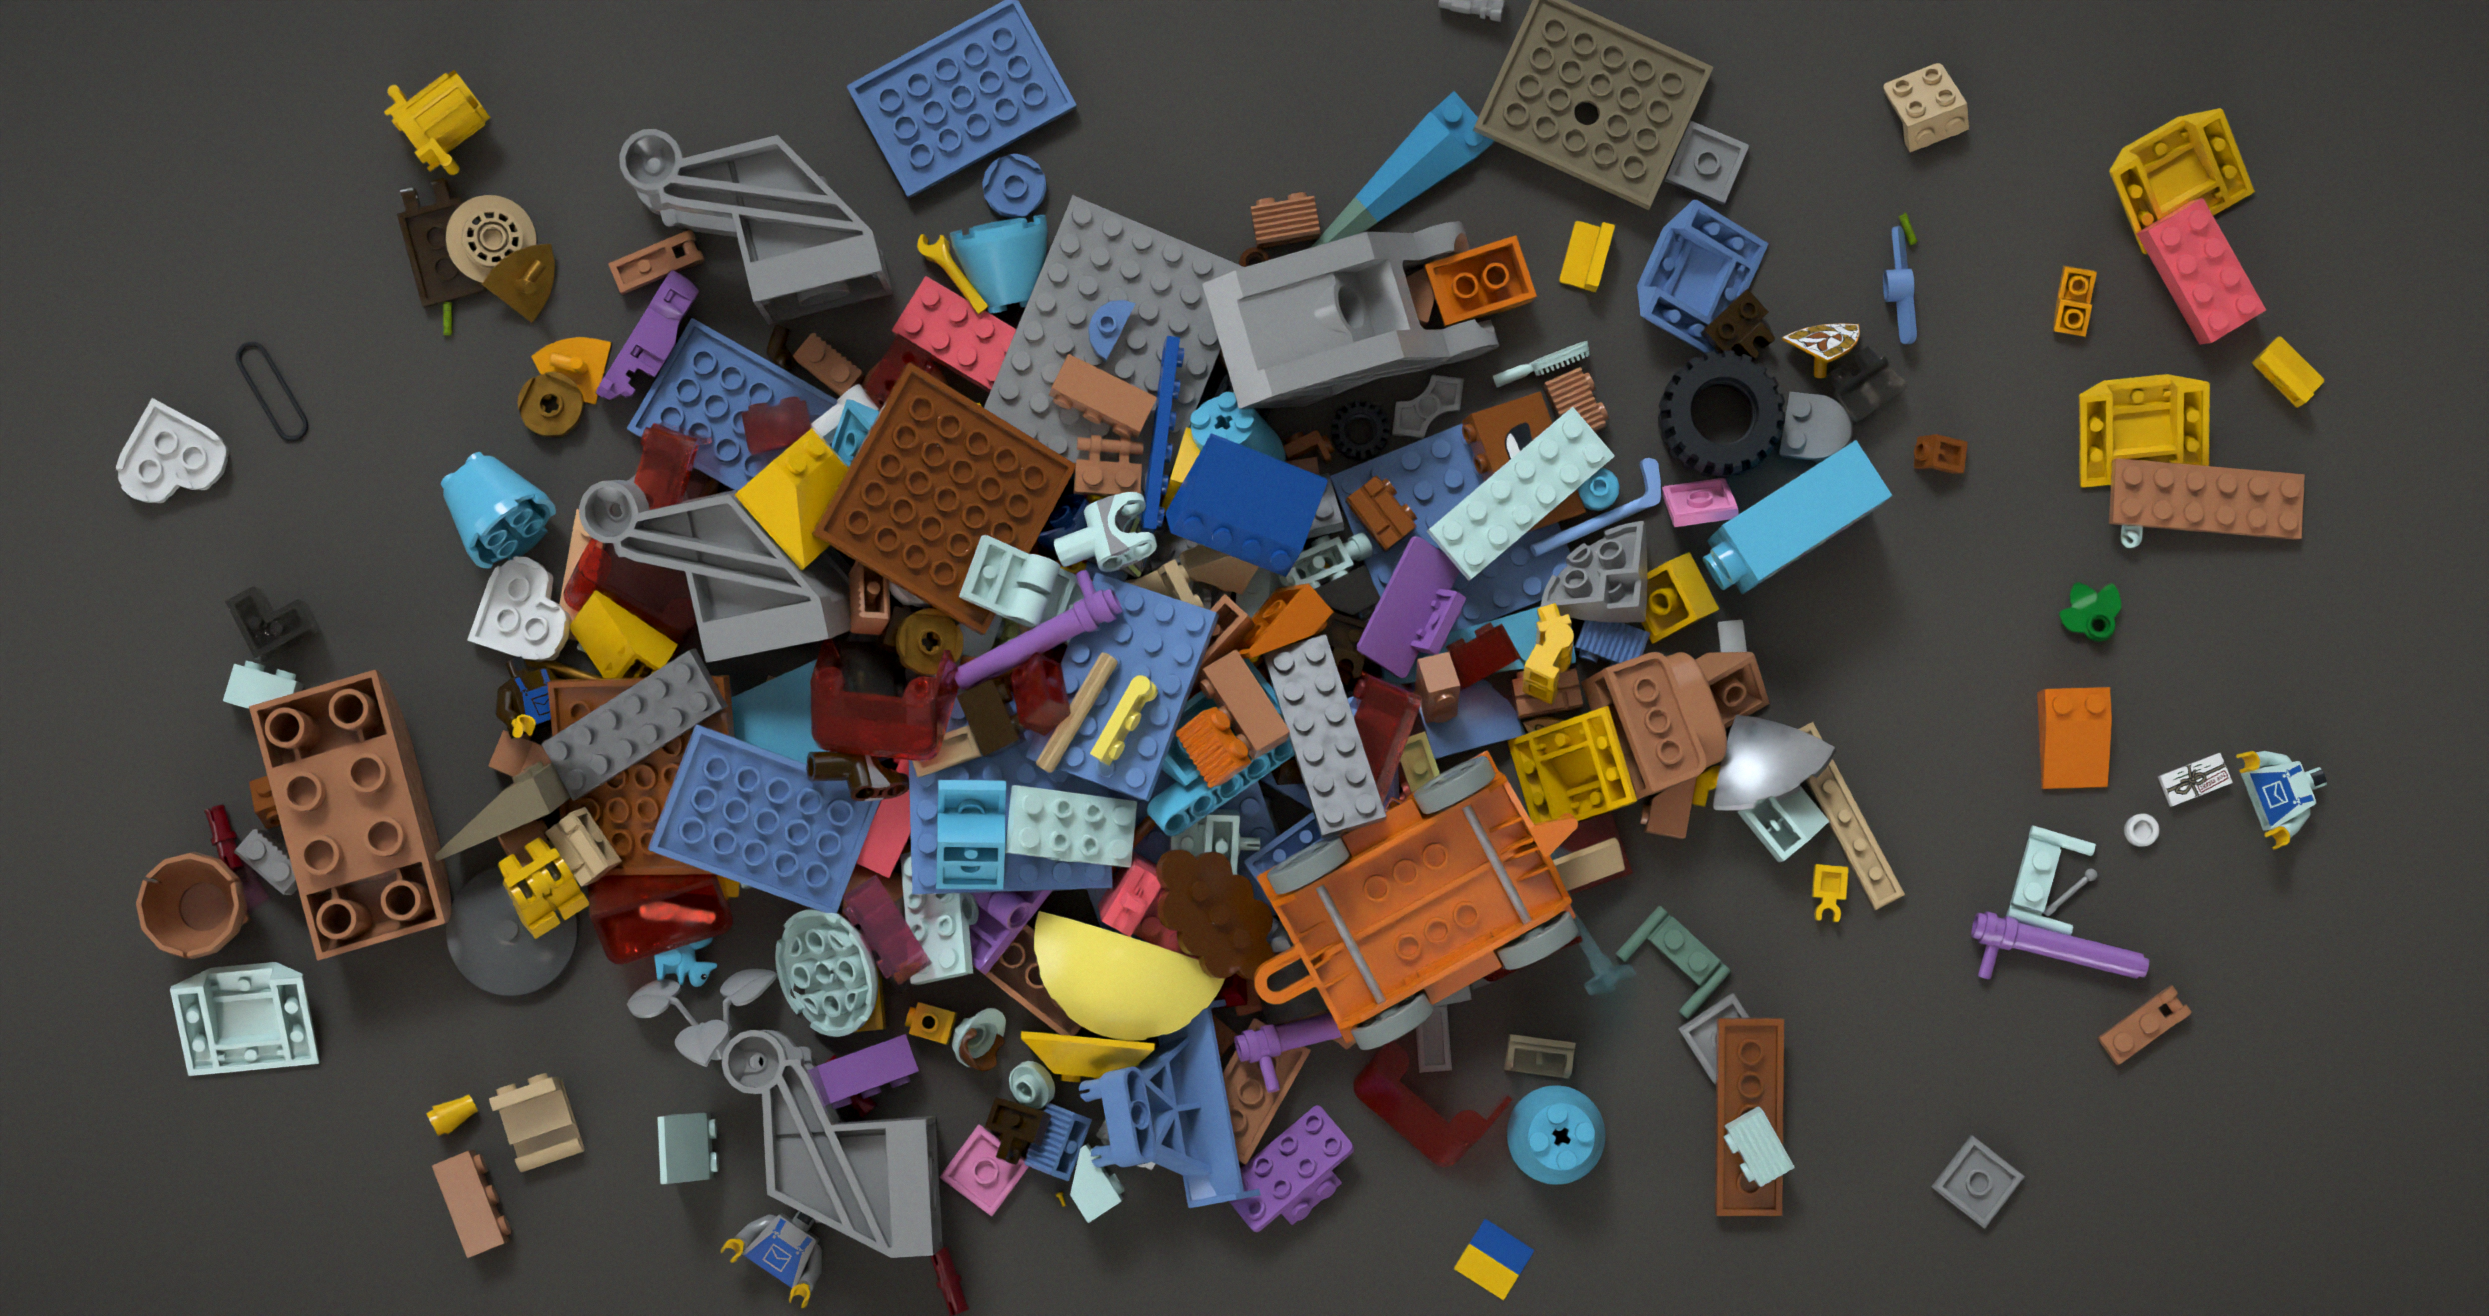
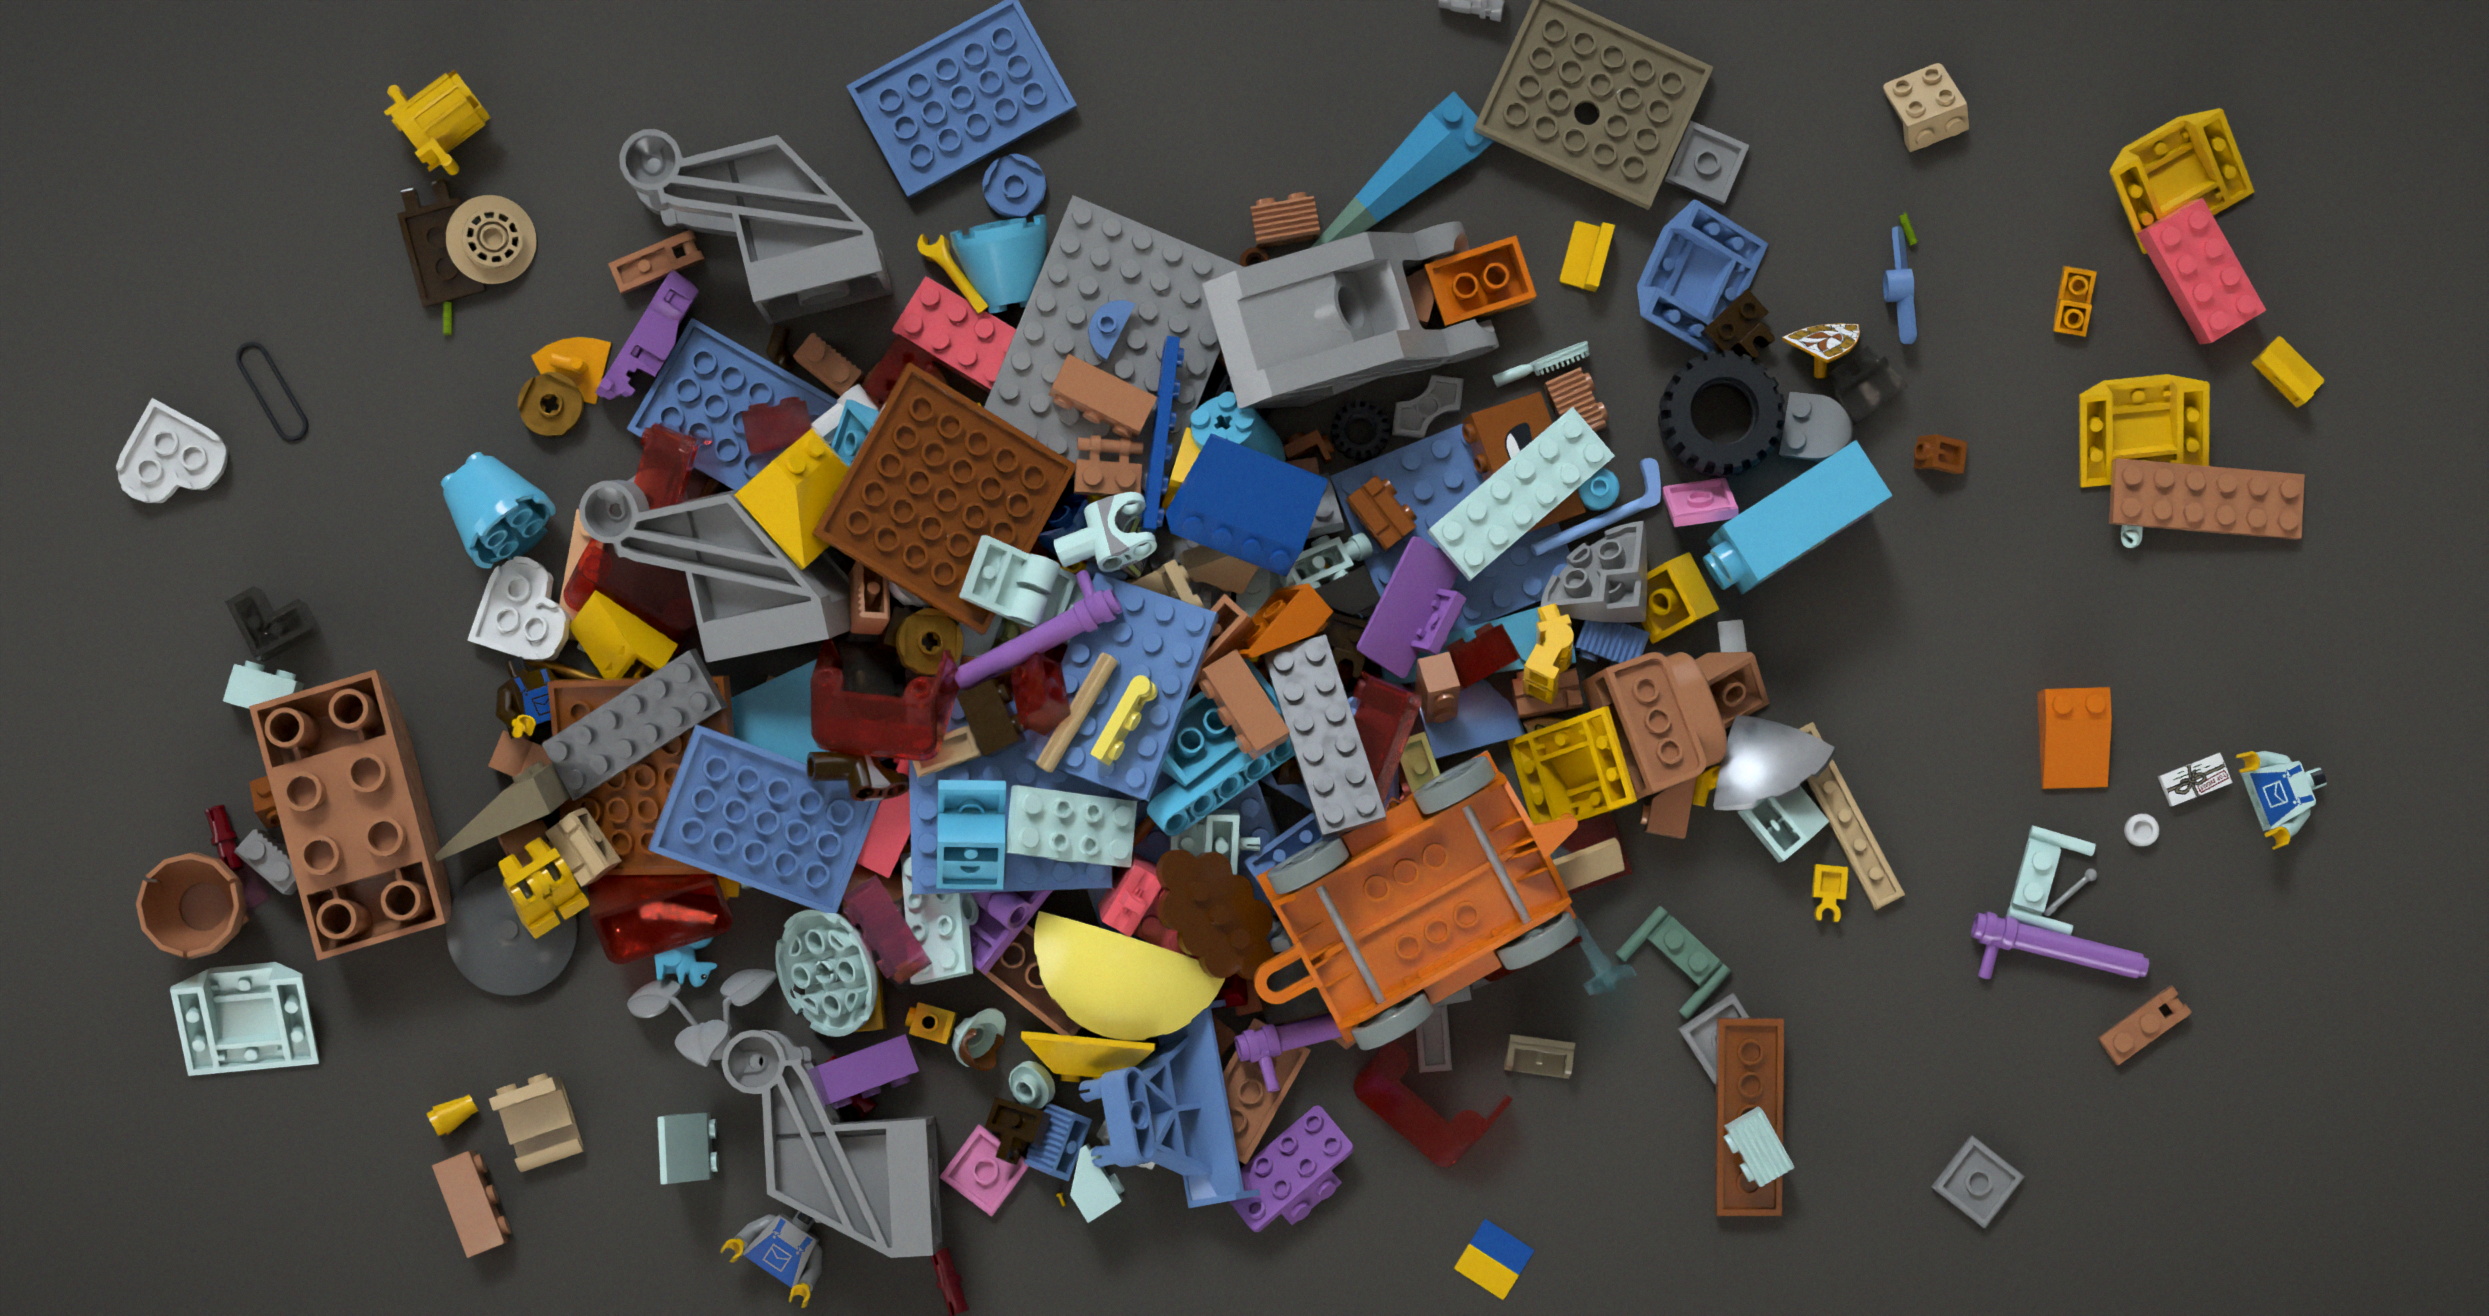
(524, 279): pearl gold shield -> none
(1214, 747): orange brick -> none
(1532, 1139): medium azure cone -> none
(2090, 606): green plate -> none

